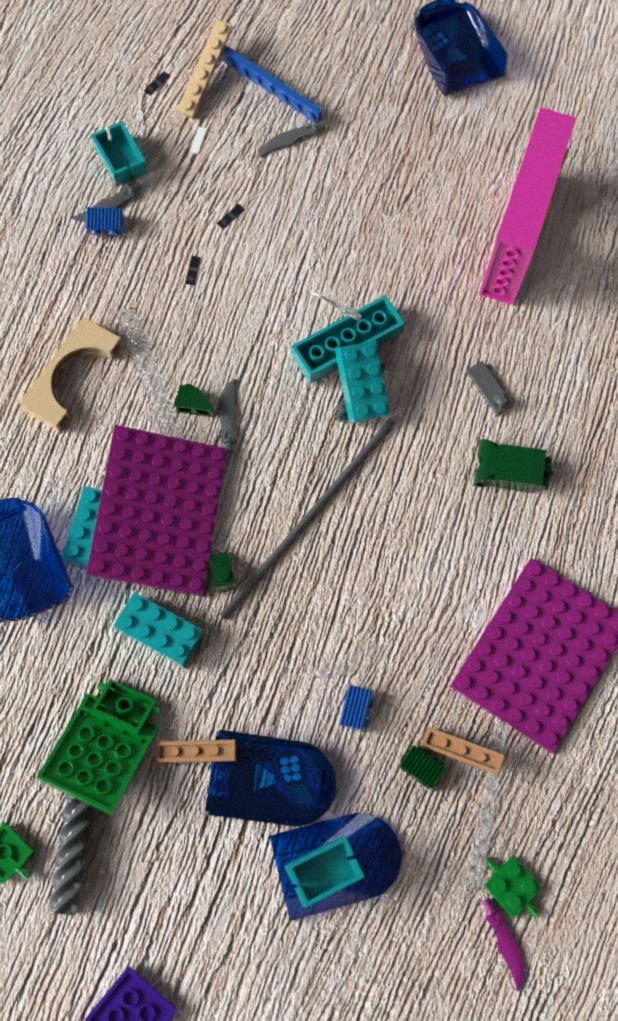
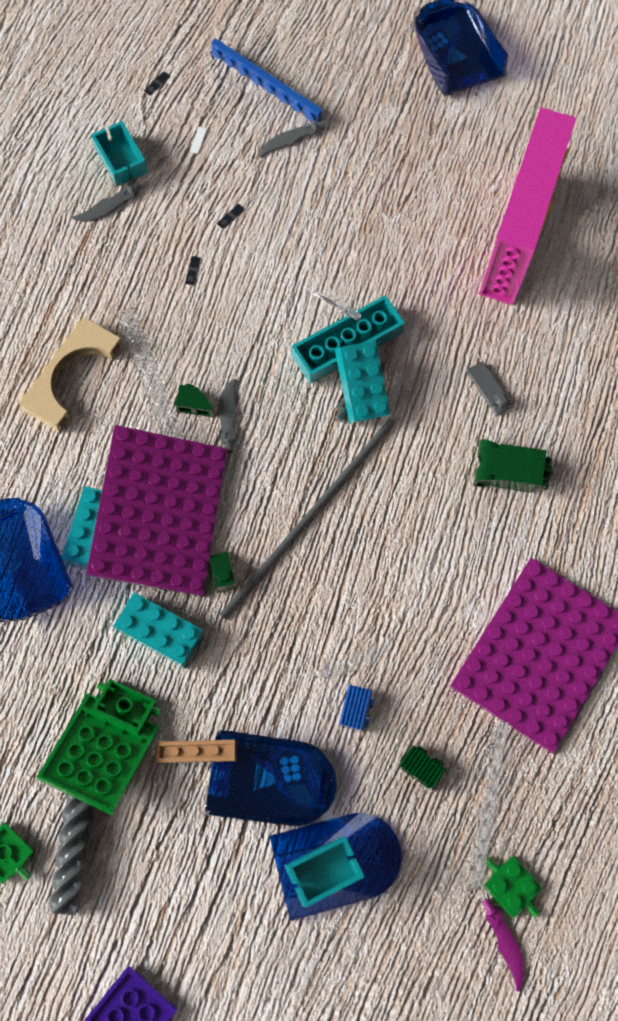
(104, 221): blue brick -> none
(204, 69): tan plate -> none
(463, 751): medium nougat plate -> none

